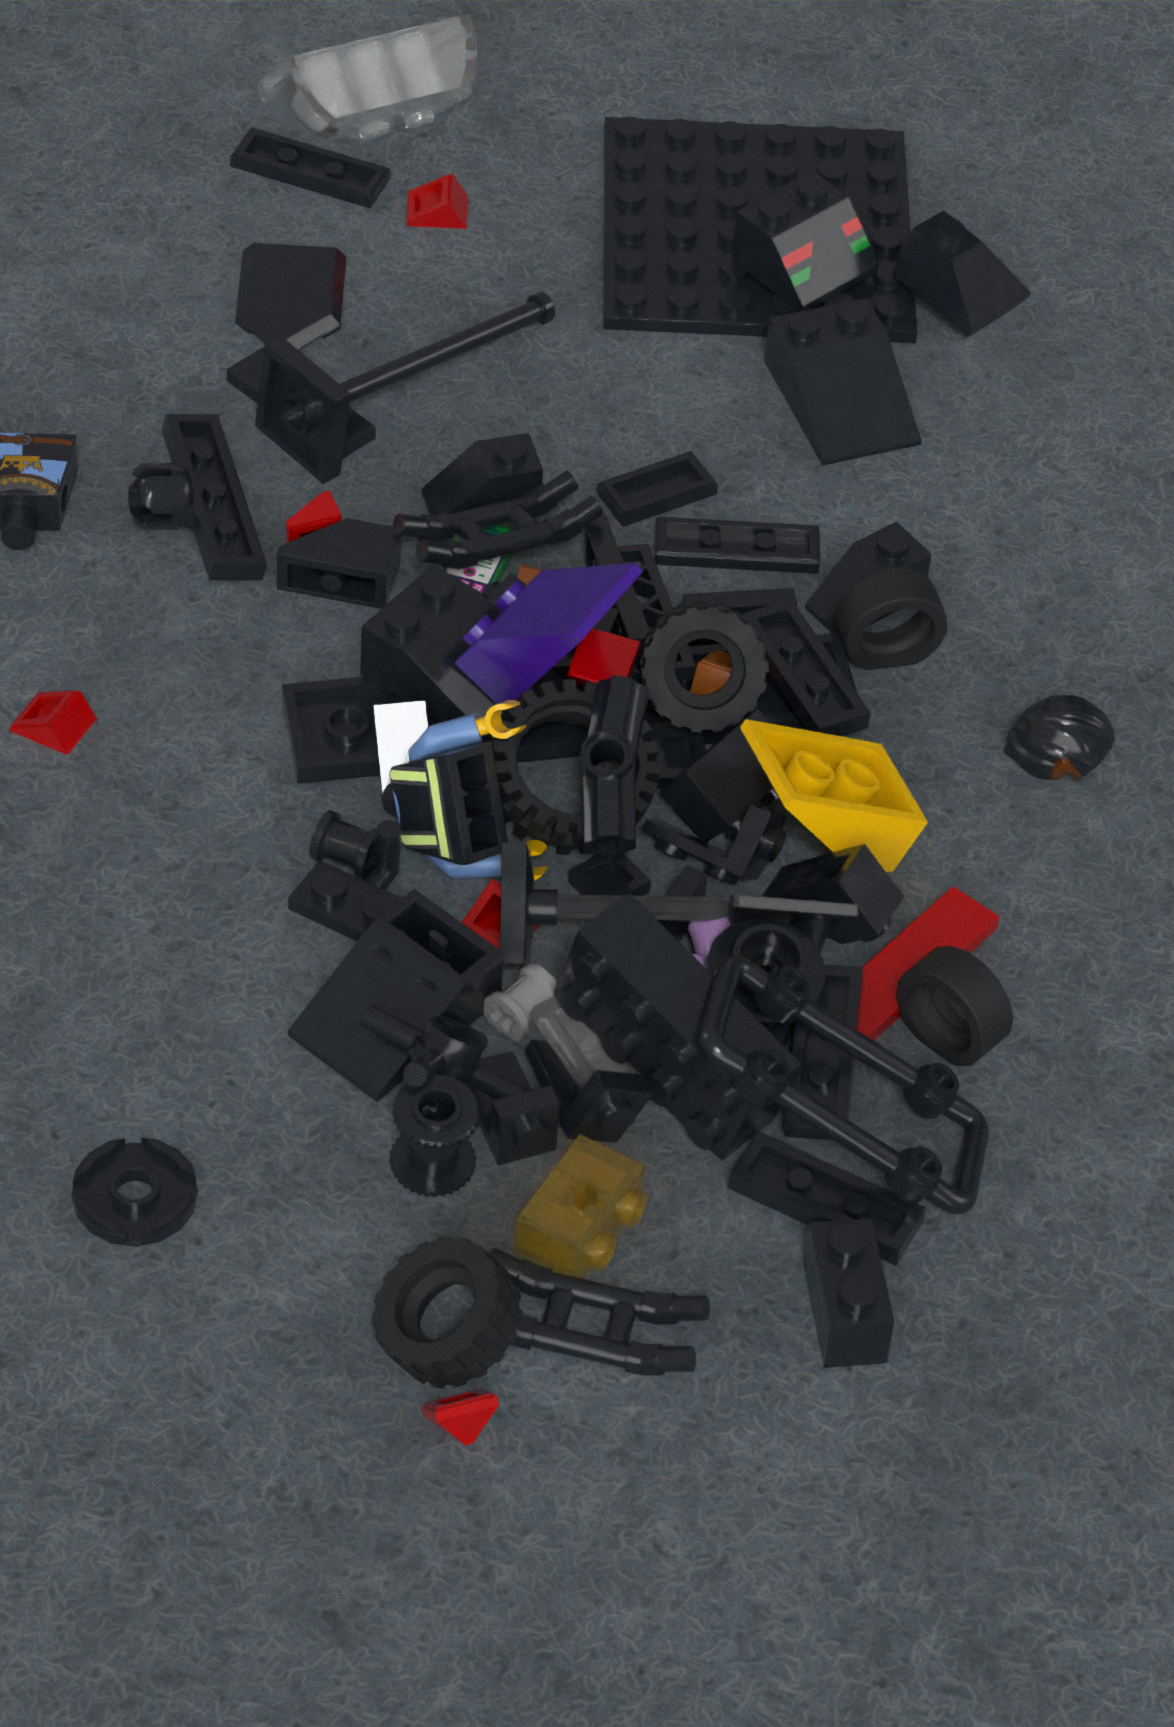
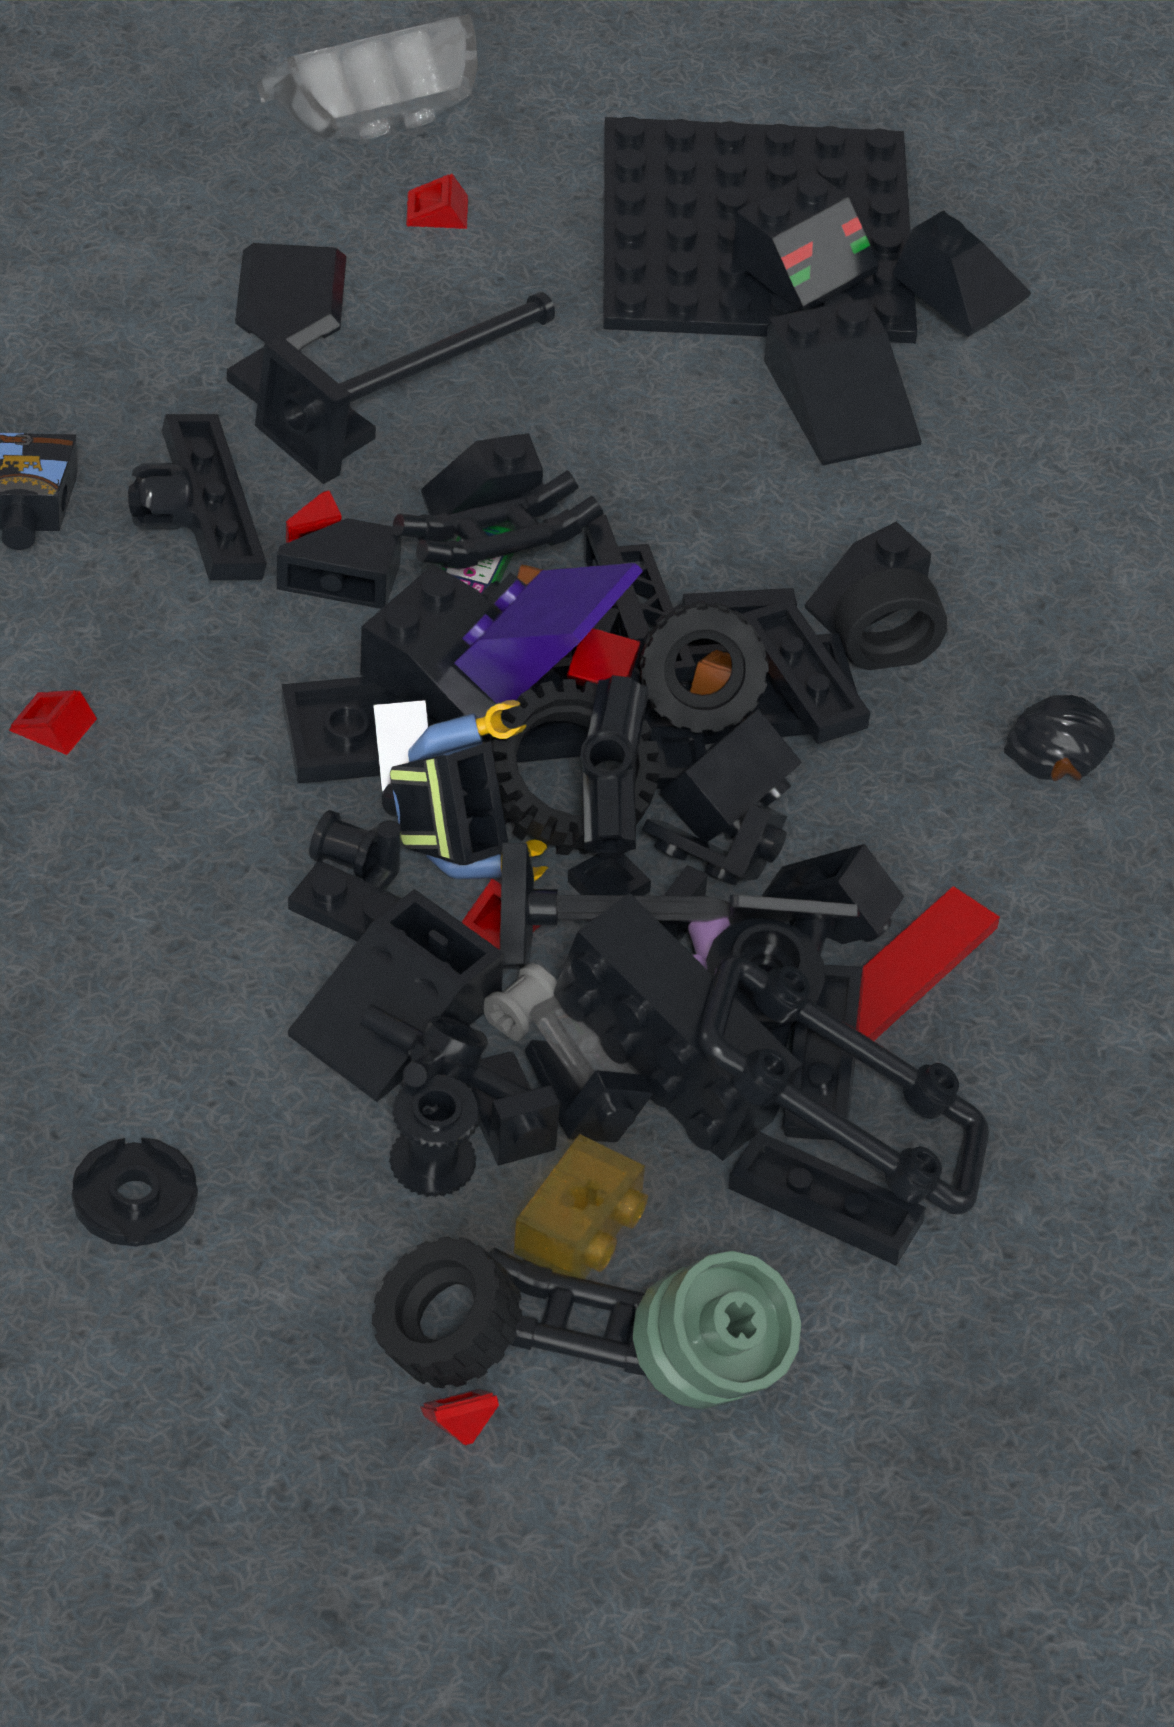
(310, 167): black tile -> none
(656, 488): black tile -> none
(717, 1330): none -> sand green wheel
(737, 545): black tile -> none
(839, 789): yellow slope -> none
(848, 1293): black brick -> none
(971, 988): black tyre -> none

